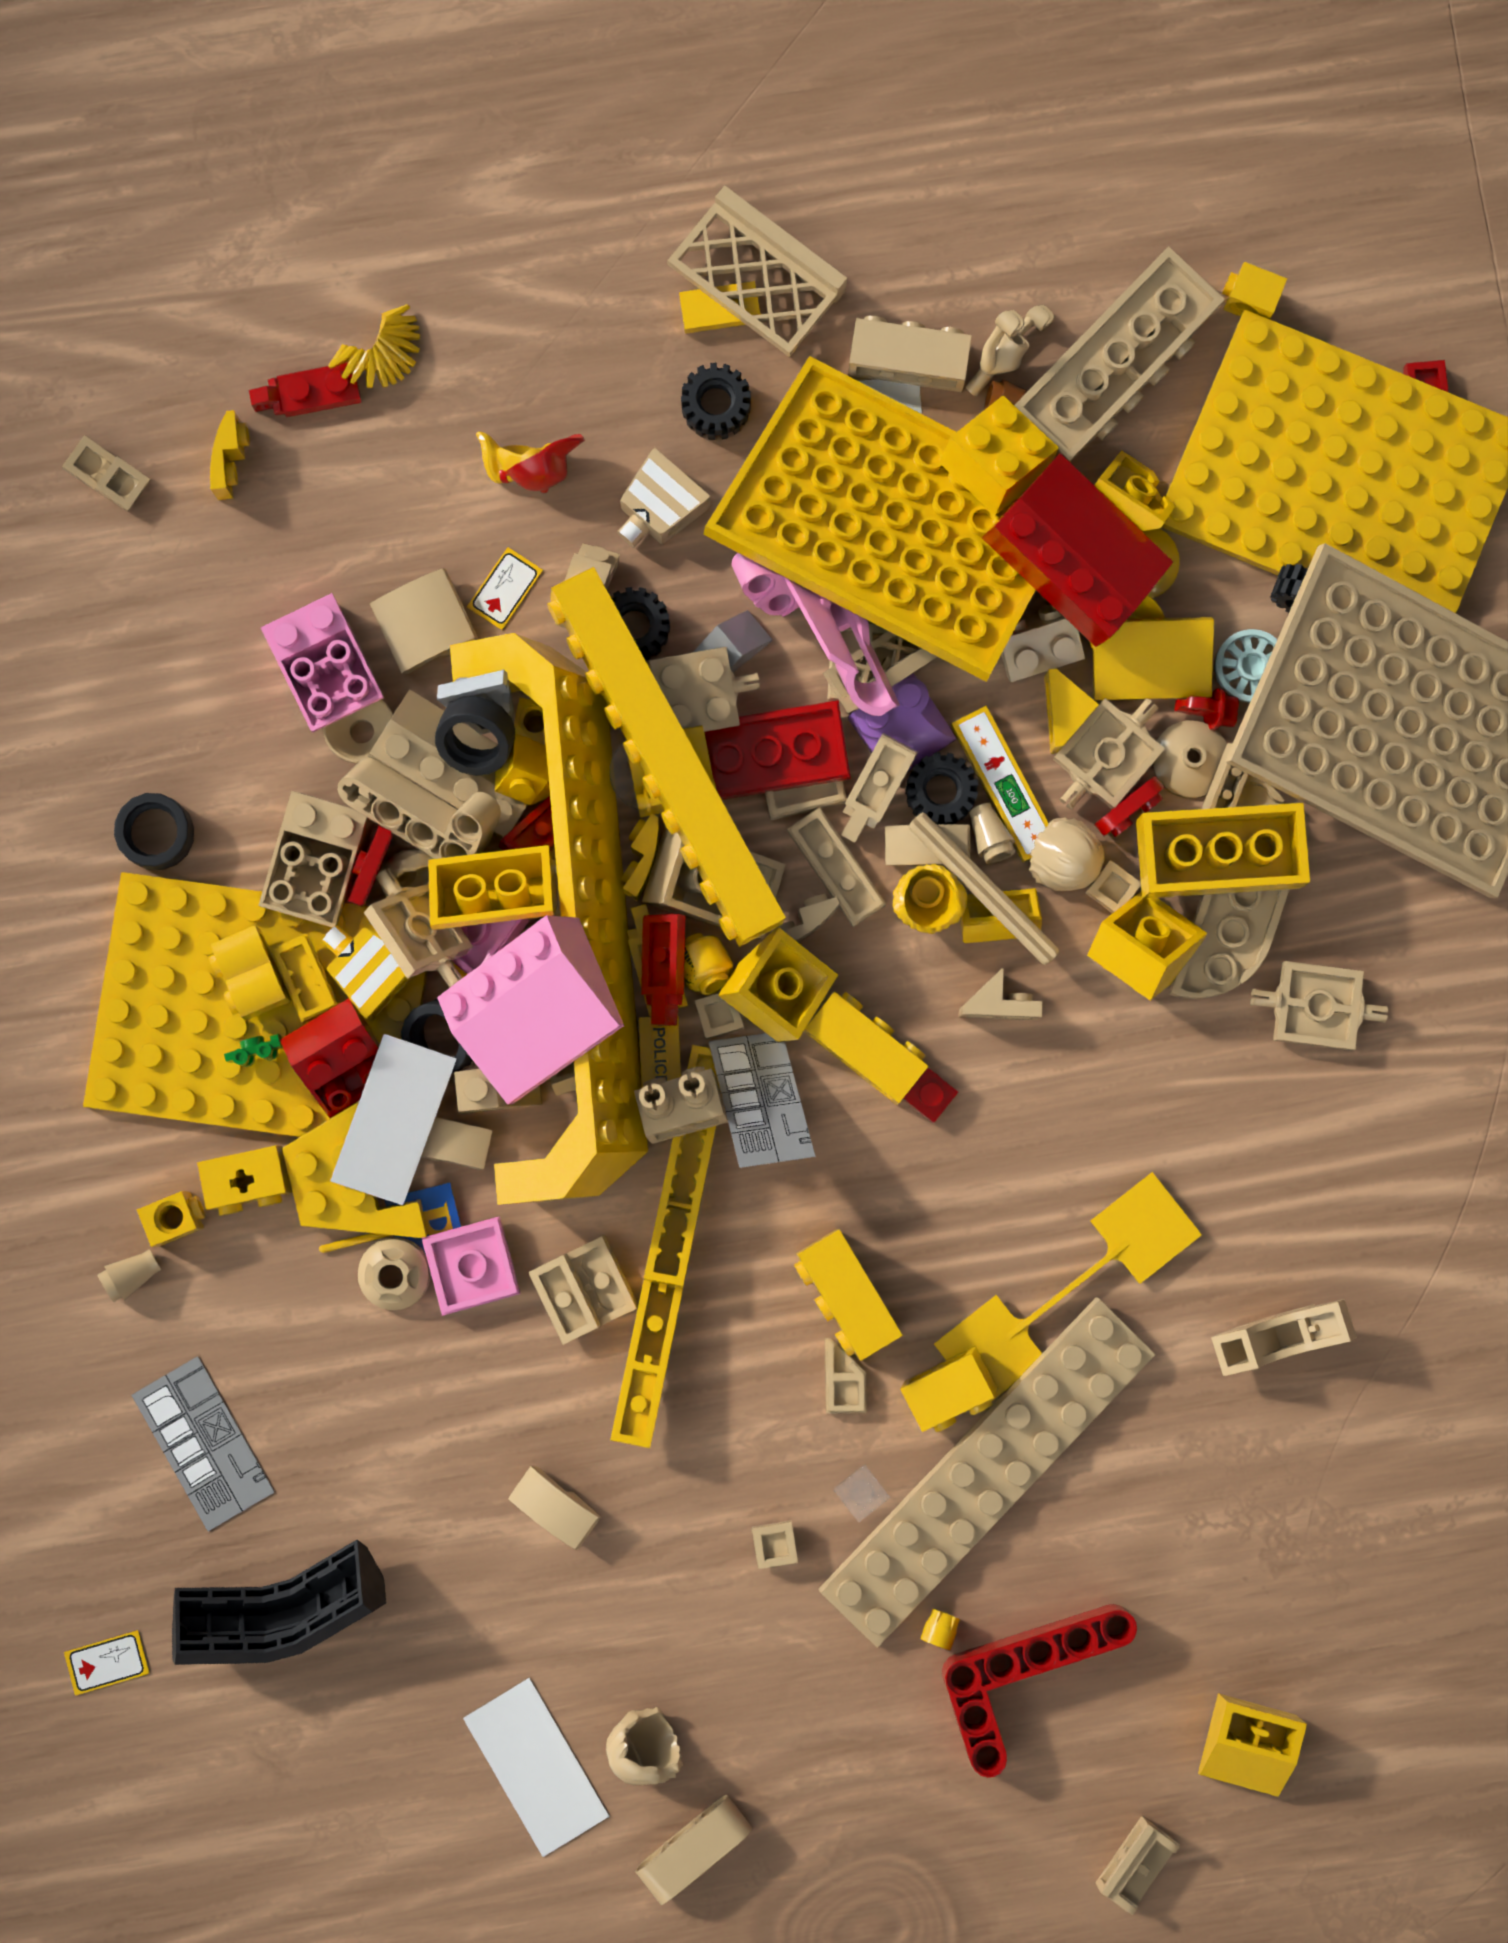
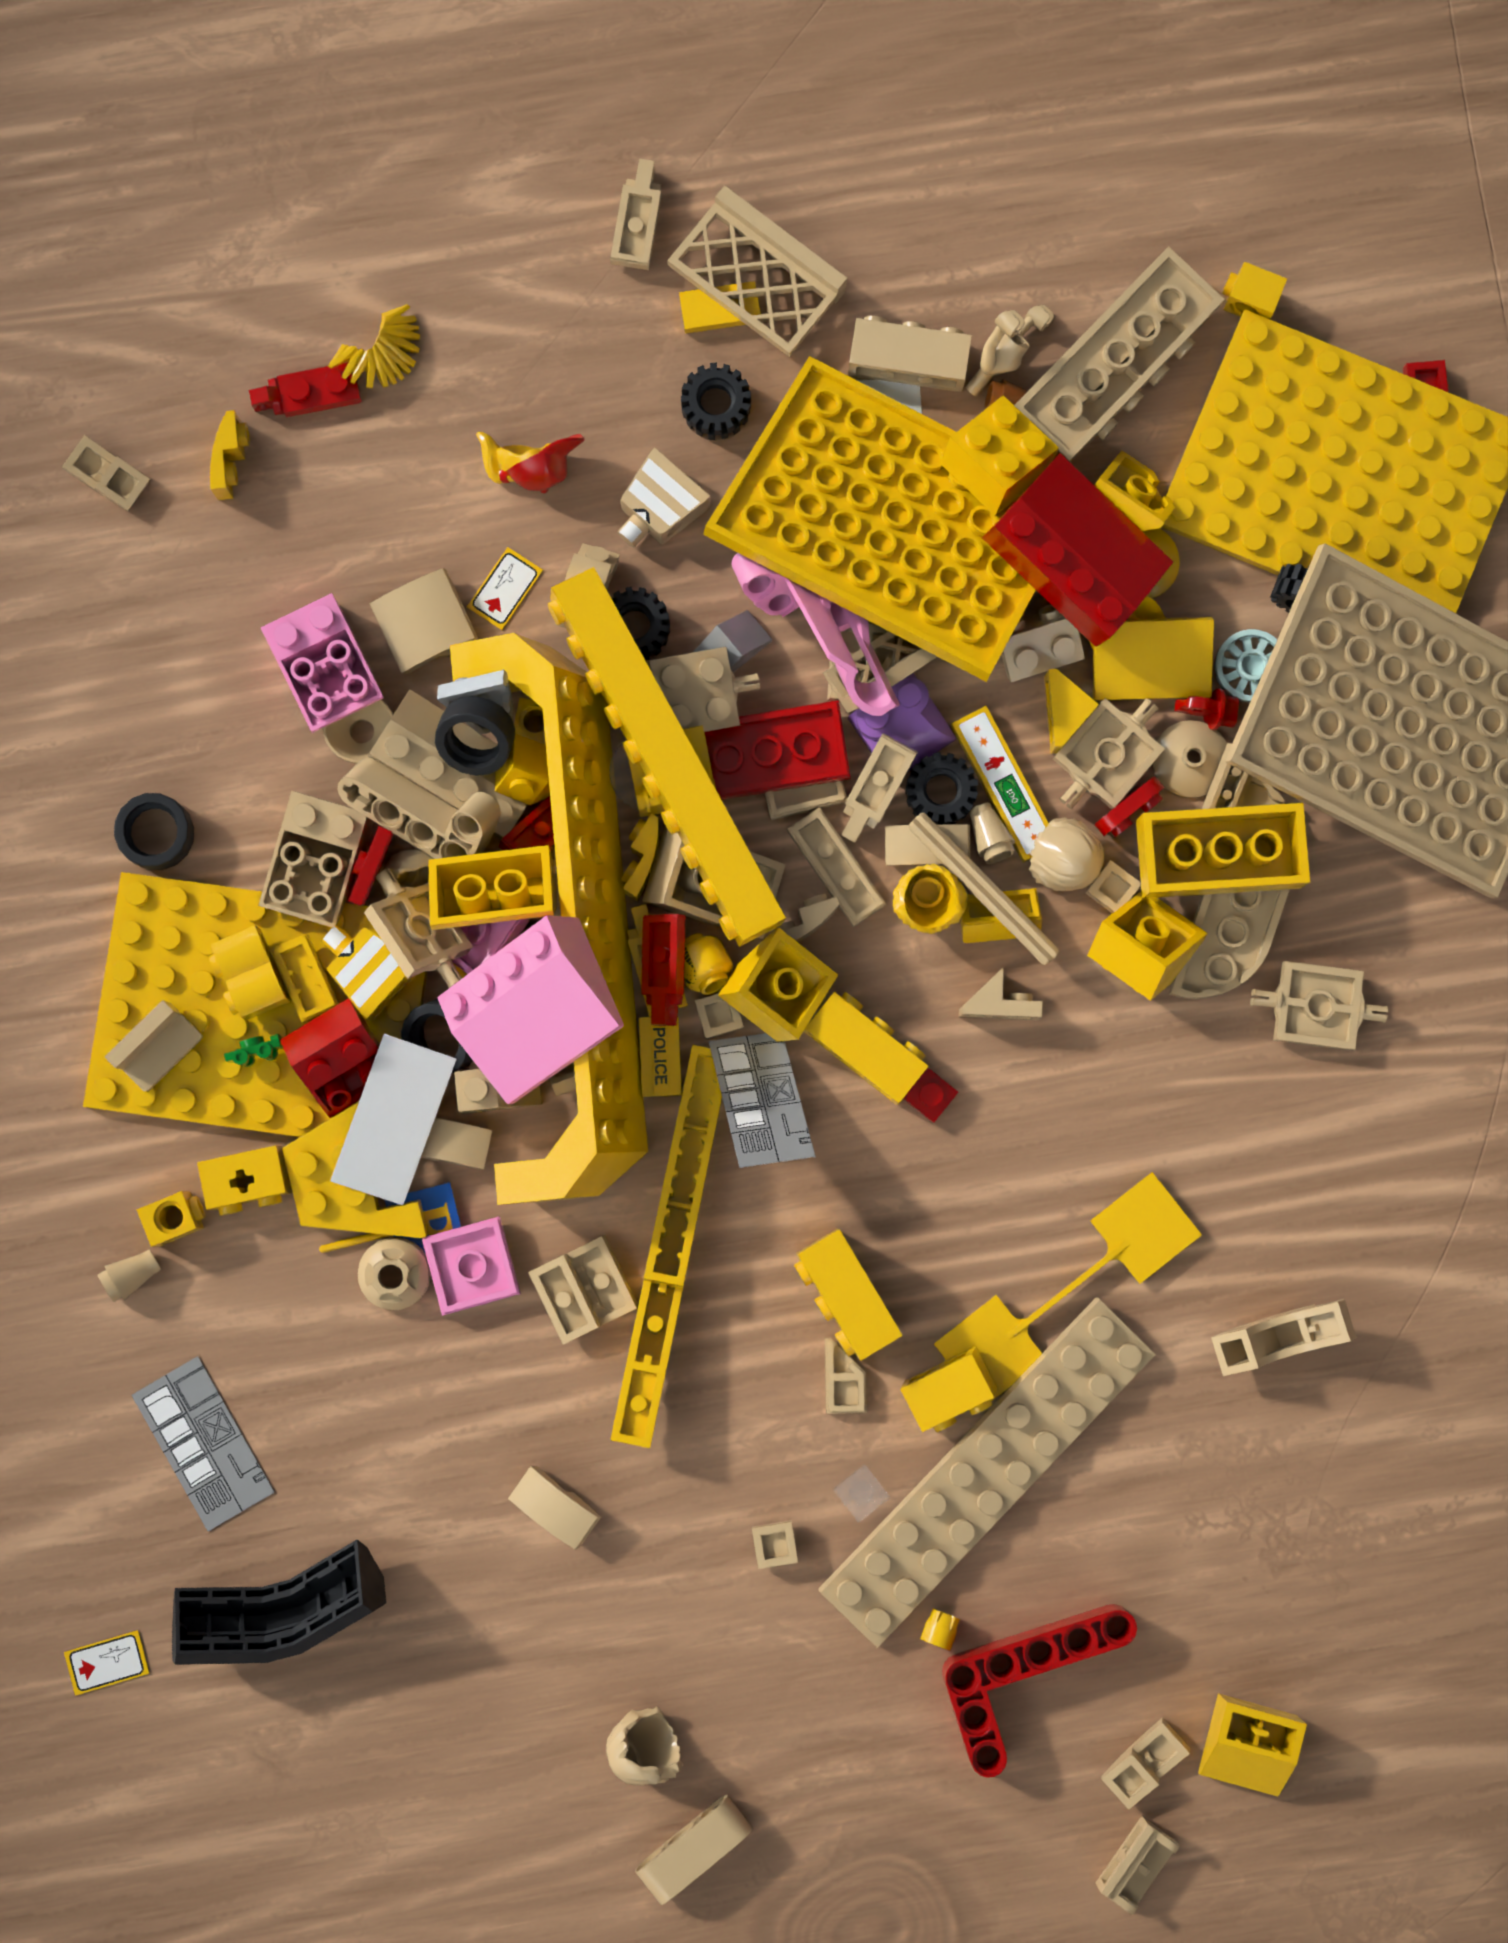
(155, 1045): none -> tan panel
(536, 1767): white sticker -> none
(637, 219): none -> tan hinge
(680, 1104): tan brick -> none
(1145, 1762): none -> tan slope

